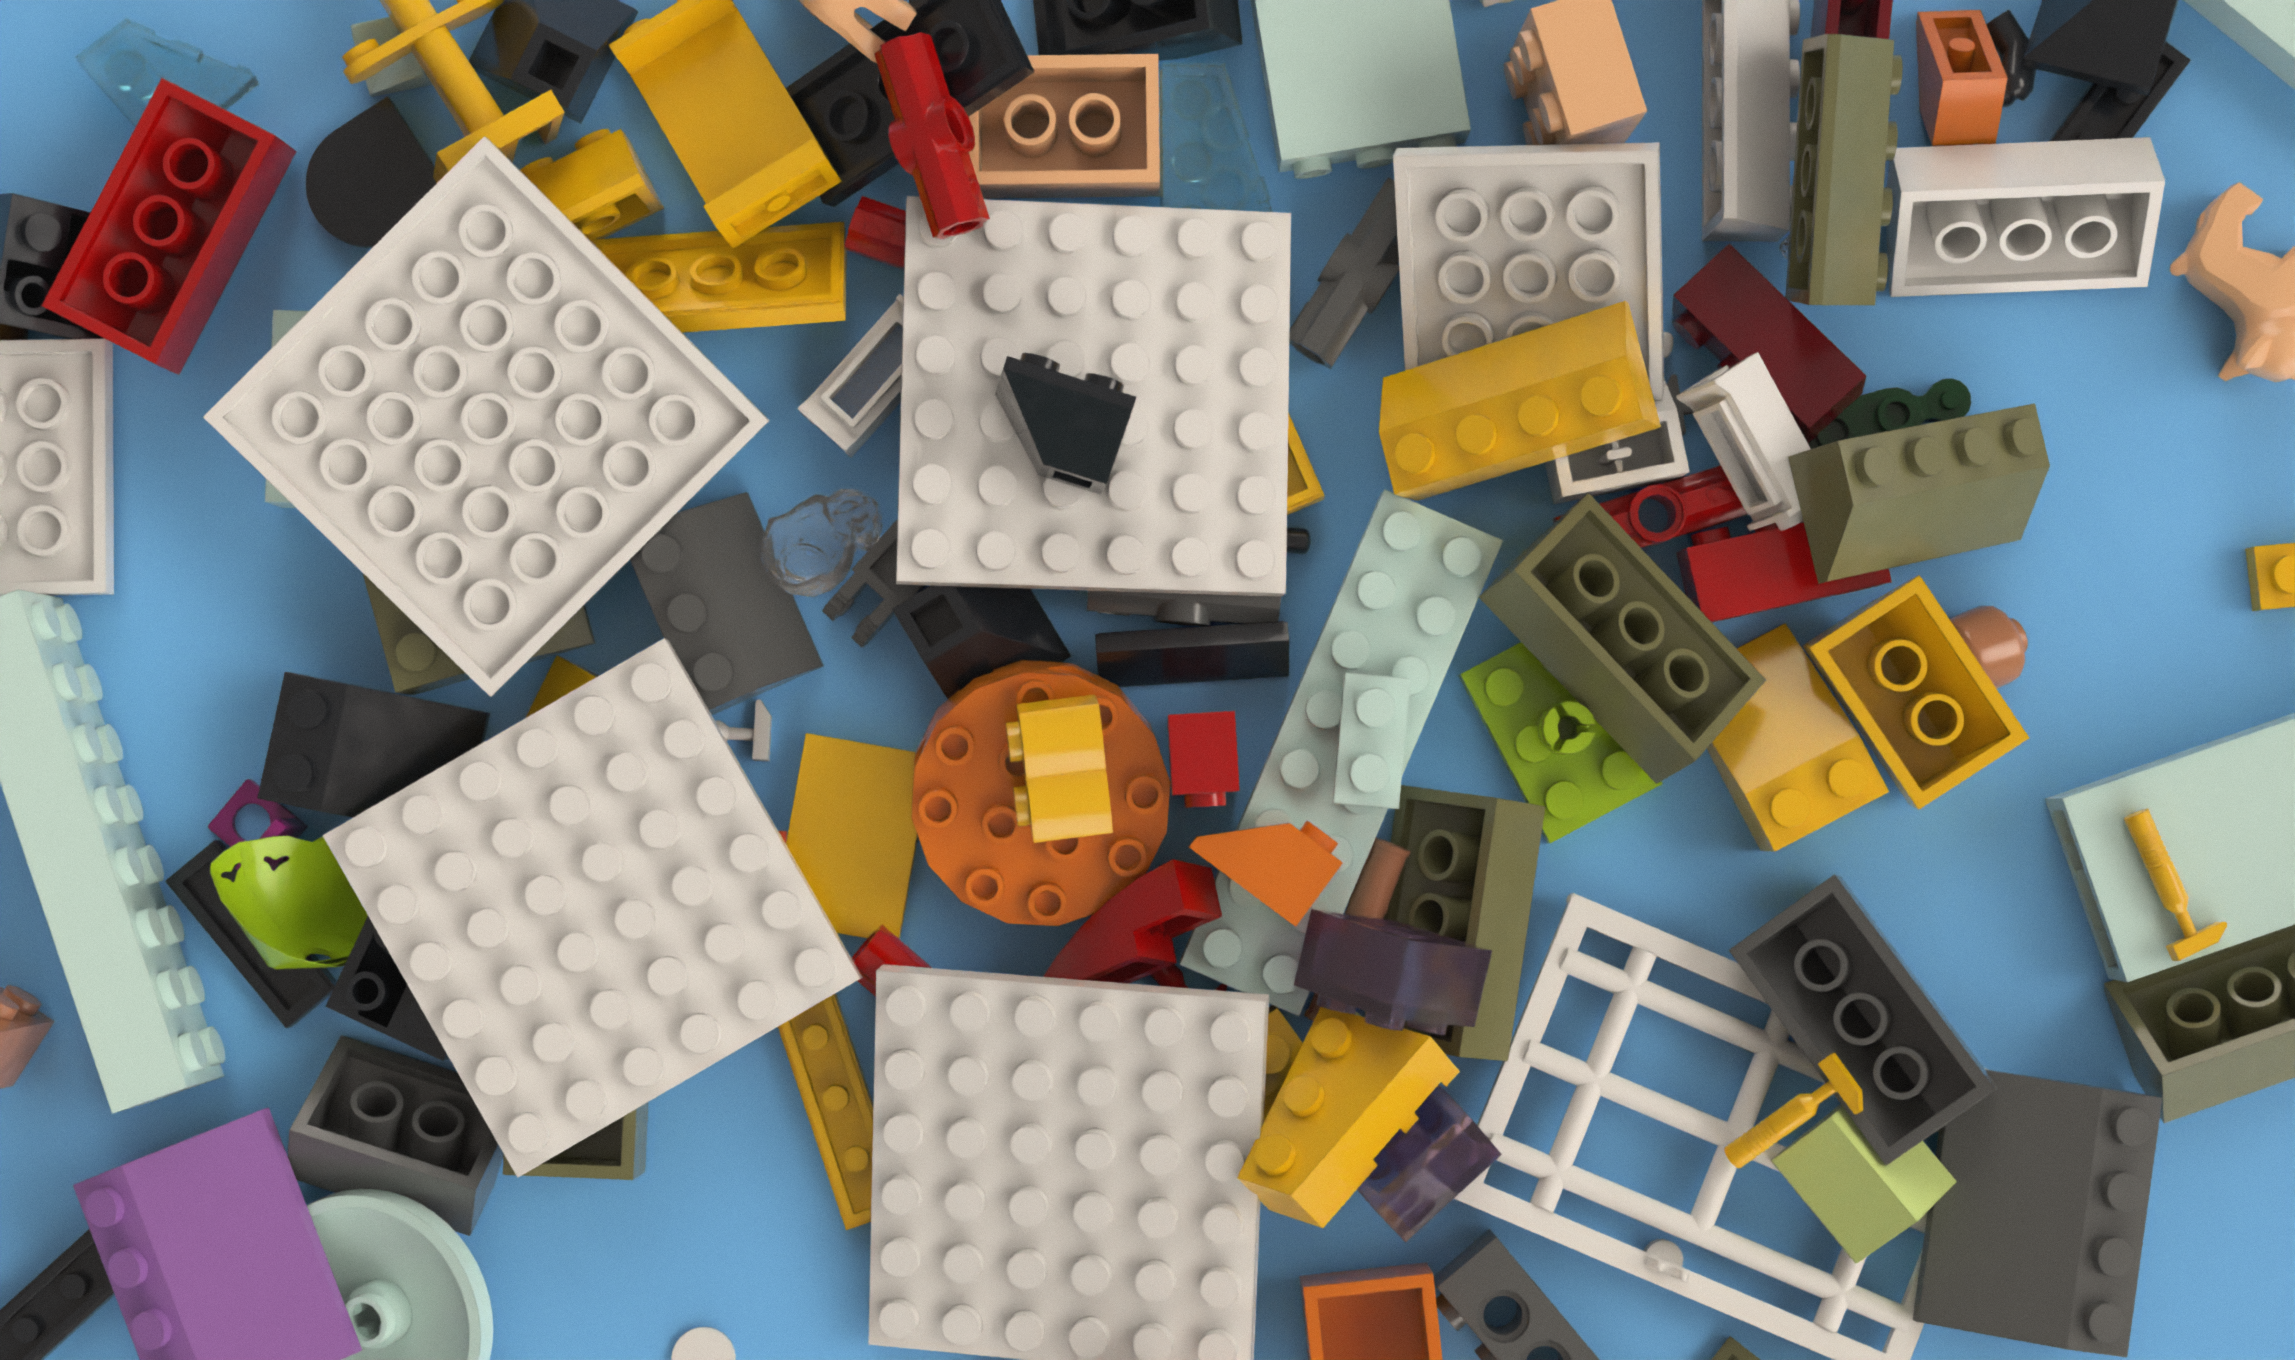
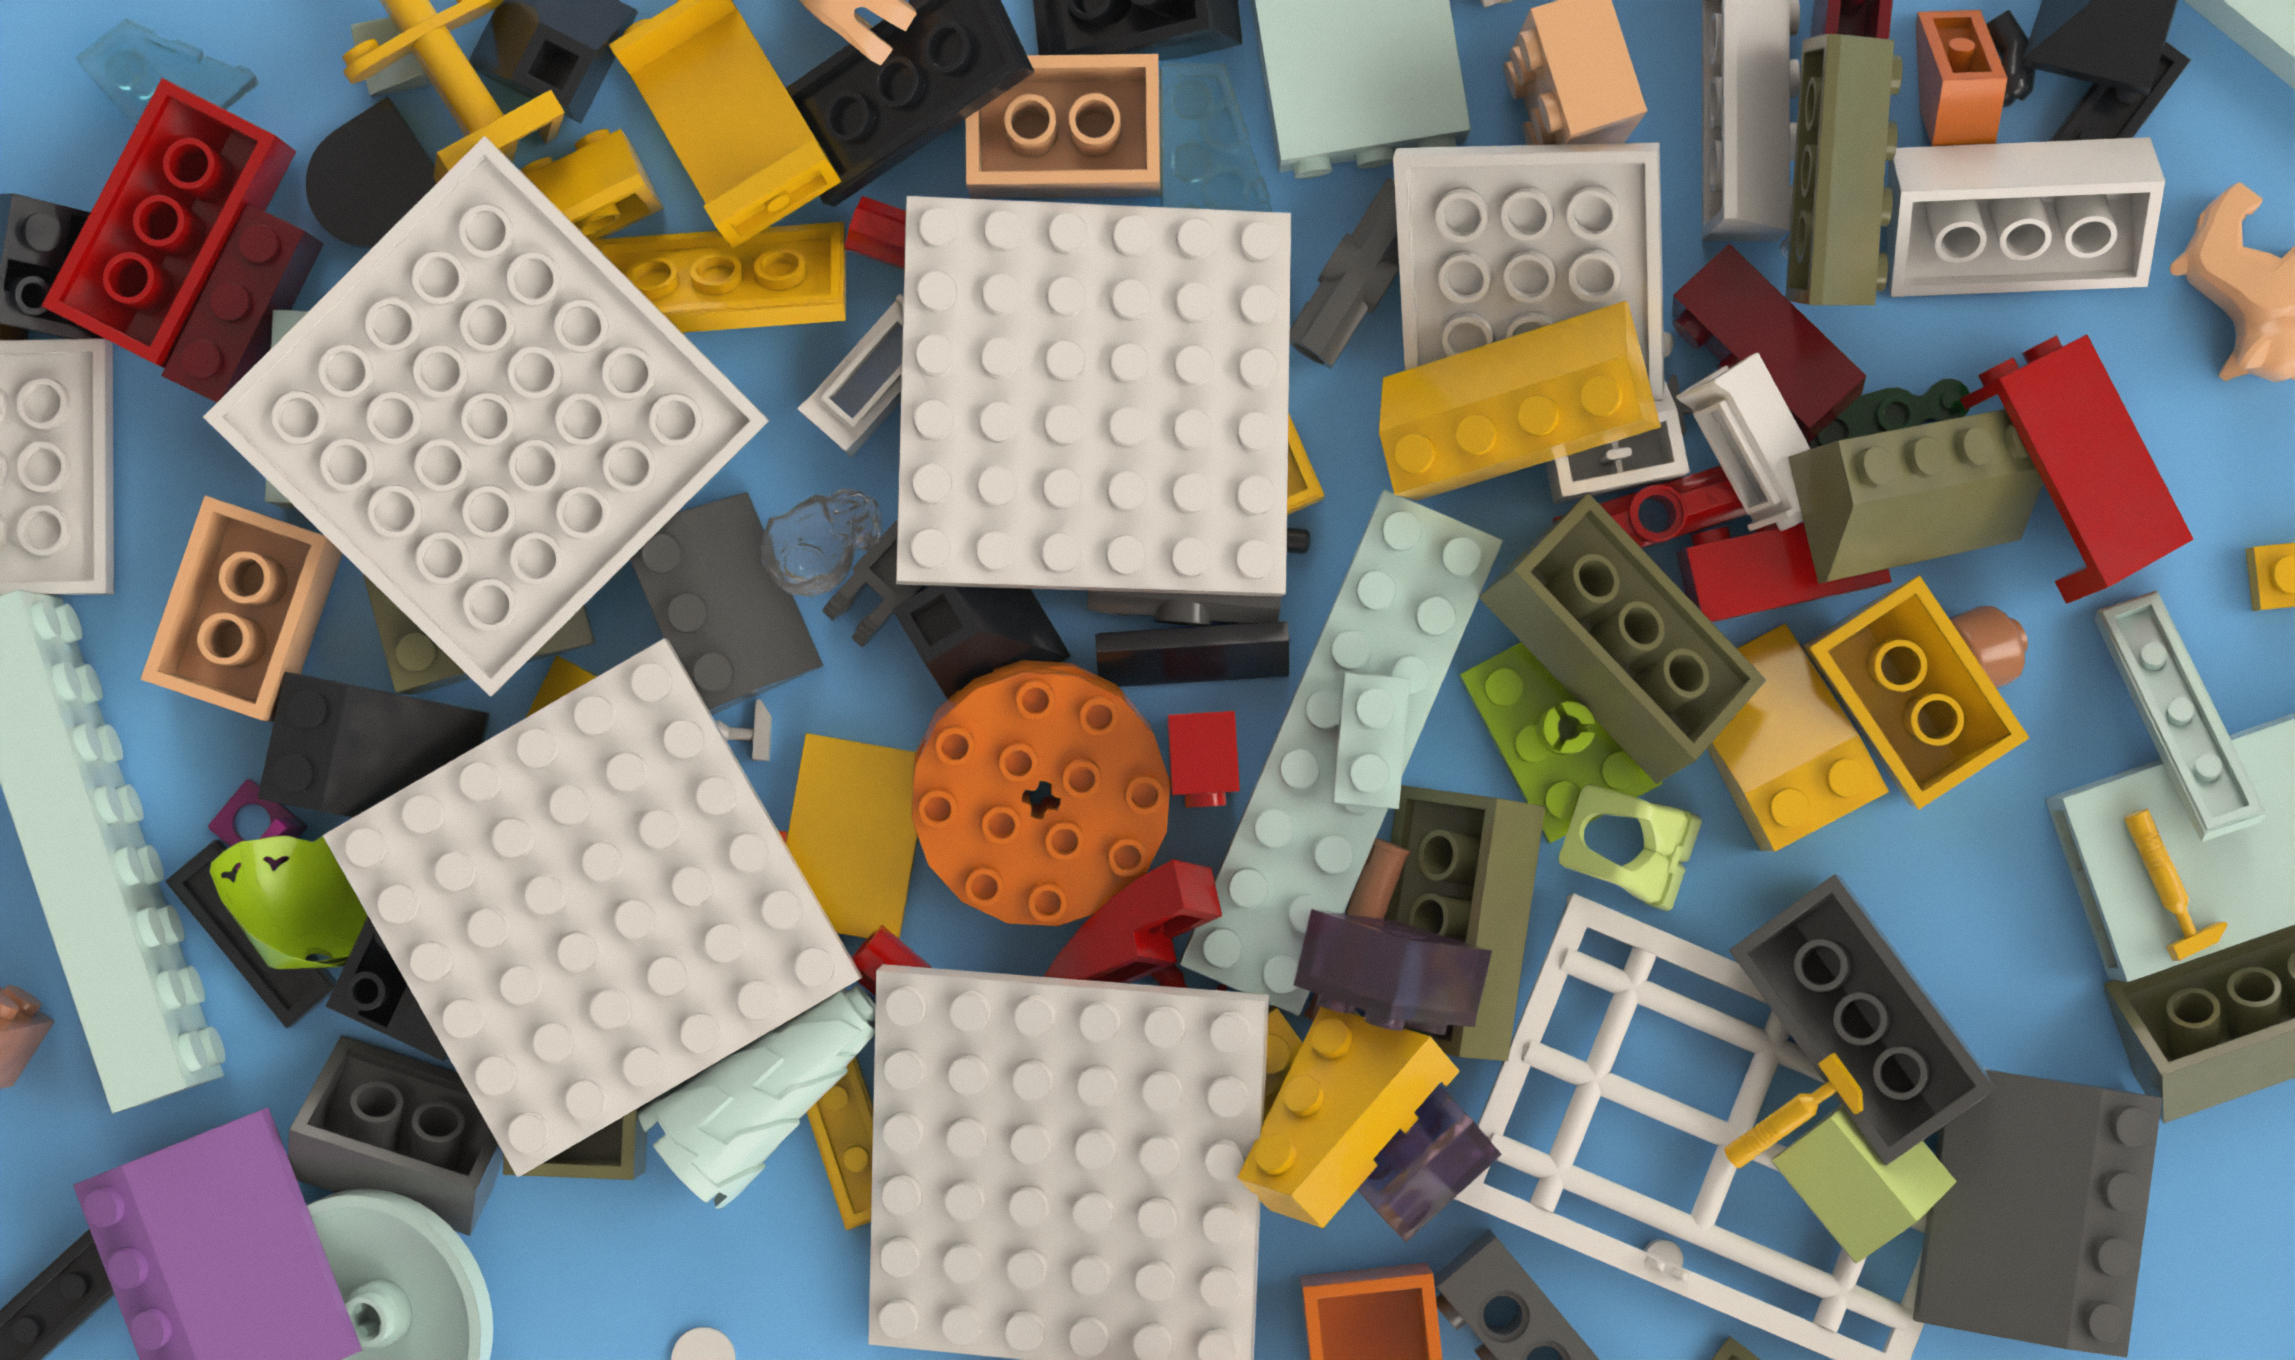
(233, 318): none -> dark red brick
(241, 609): none -> light nougat brick
(746, 1104): none -> light aqua cone
(931, 135): red piece -> none
(1062, 768): yellow brick -> none
(1064, 421): black slope -> none
(1274, 863): orange slope -> none
(1657, 870): none -> yellowish green piece
(2087, 461): none -> red panel
(2180, 716): none -> light aqua tile

